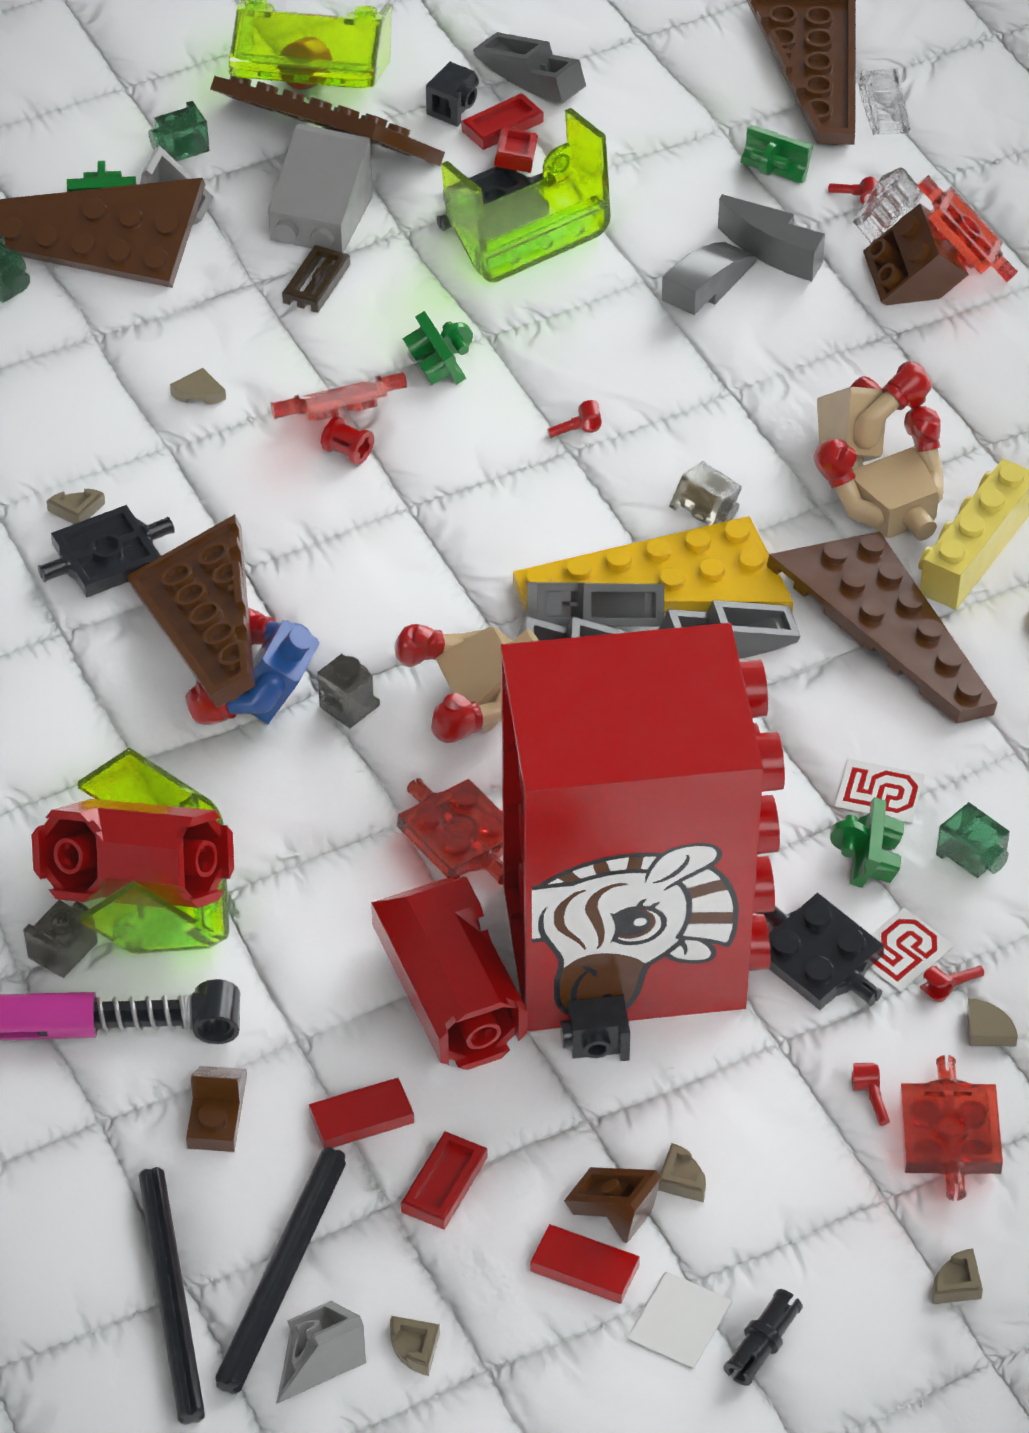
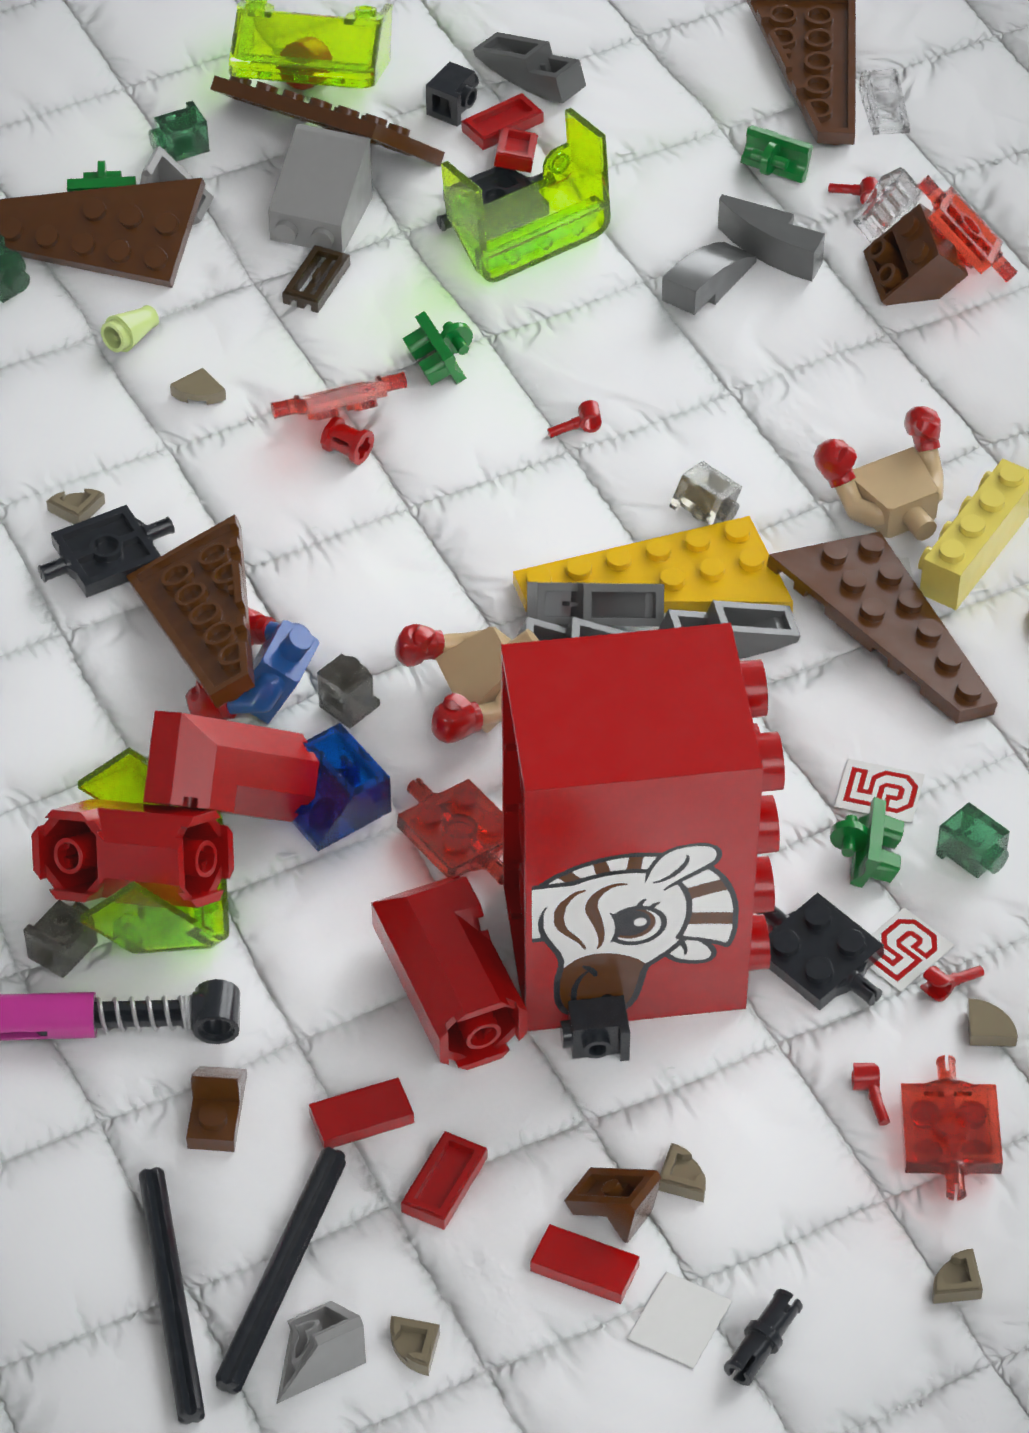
(126, 329): none -> yellowish green cone
(228, 767): none -> red brick
(349, 789): none -> clear blue slope
(862, 409): tan torso -> none

